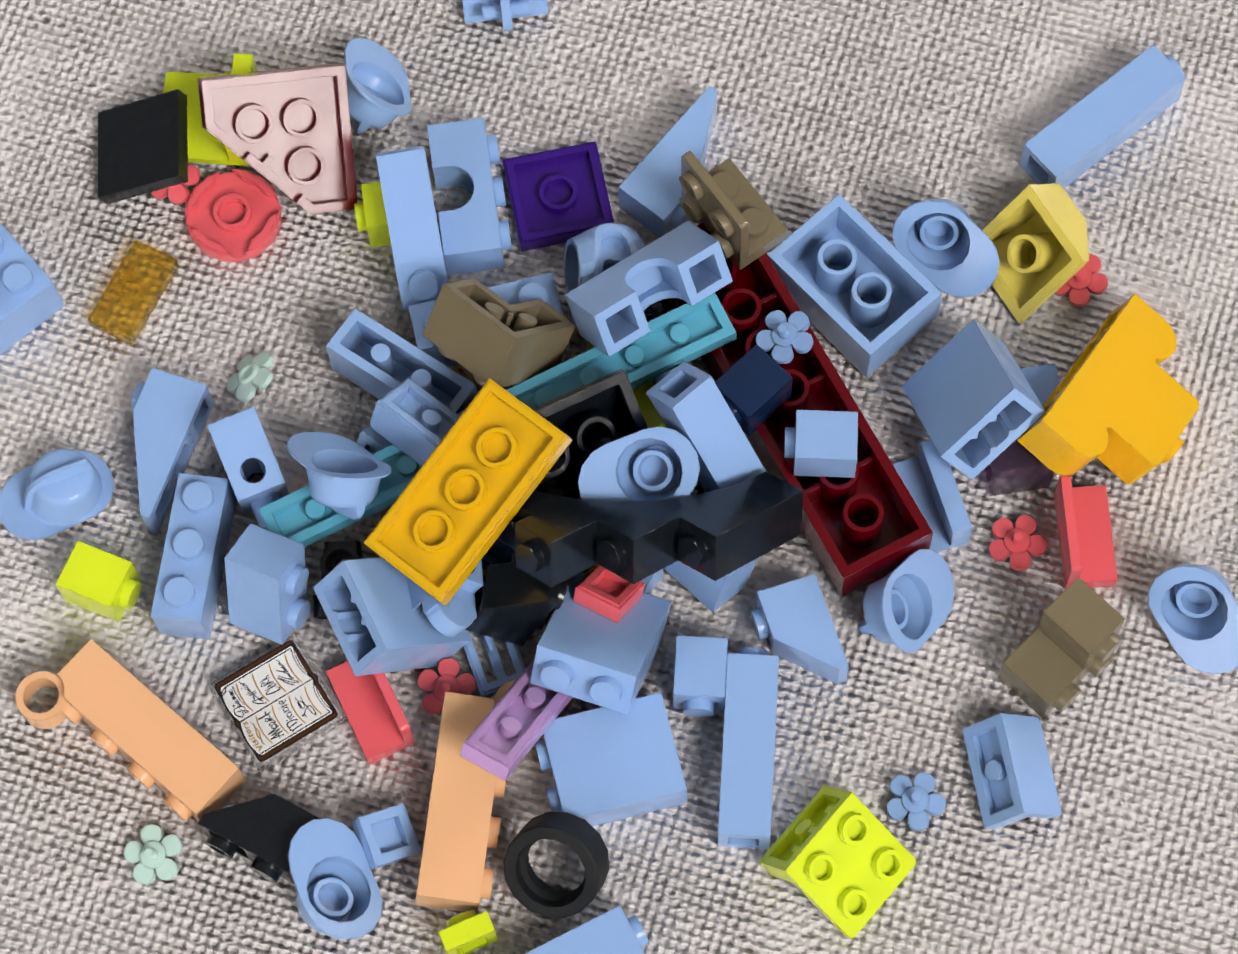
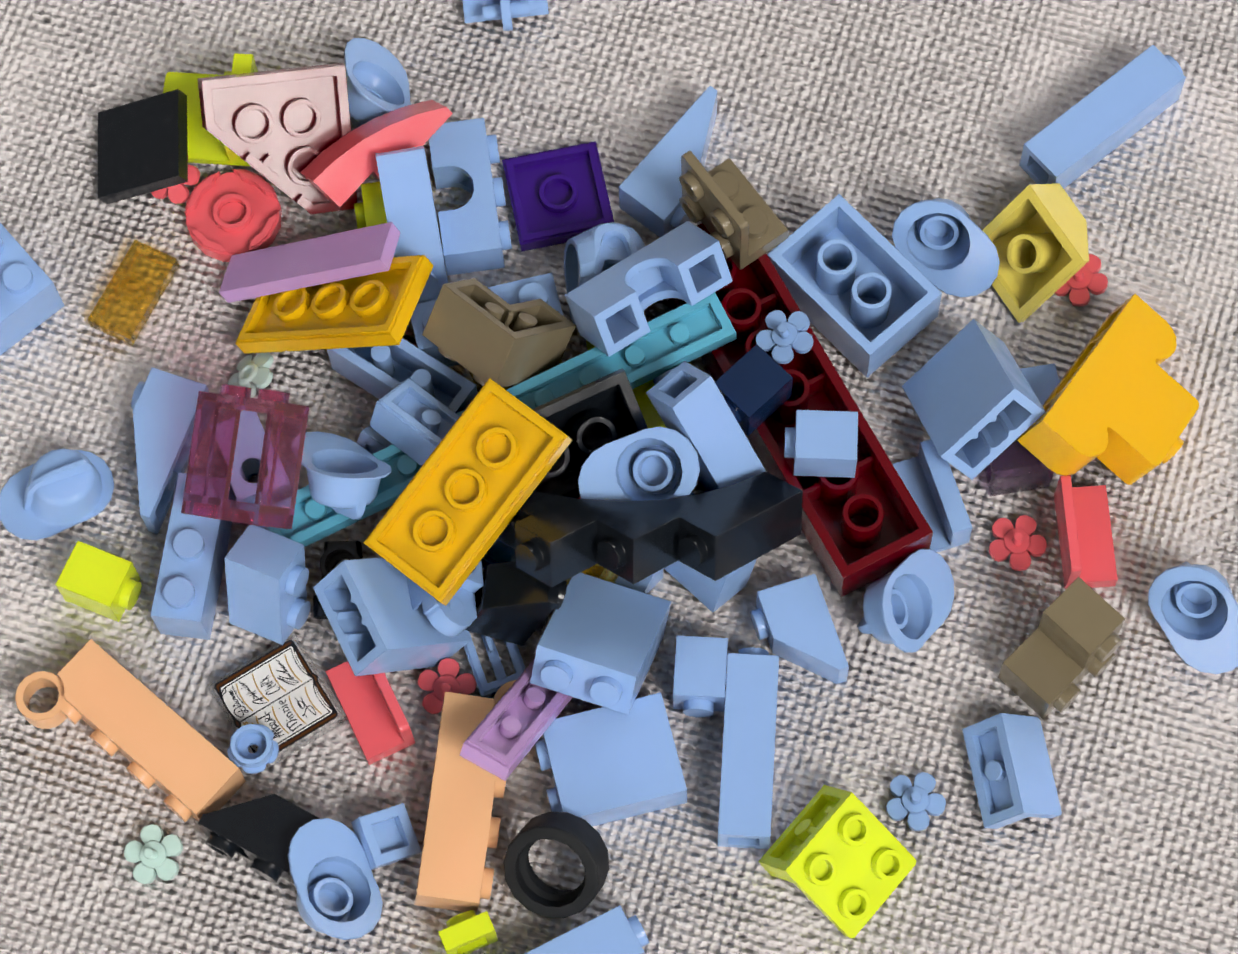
(214, 452): none -> clear pink window
(253, 735): none -> light blue plate
(310, 262): none -> lavender tile
(338, 313): none -> yellow tile
(352, 158): none -> coral slope
(607, 593): coral tile -> none

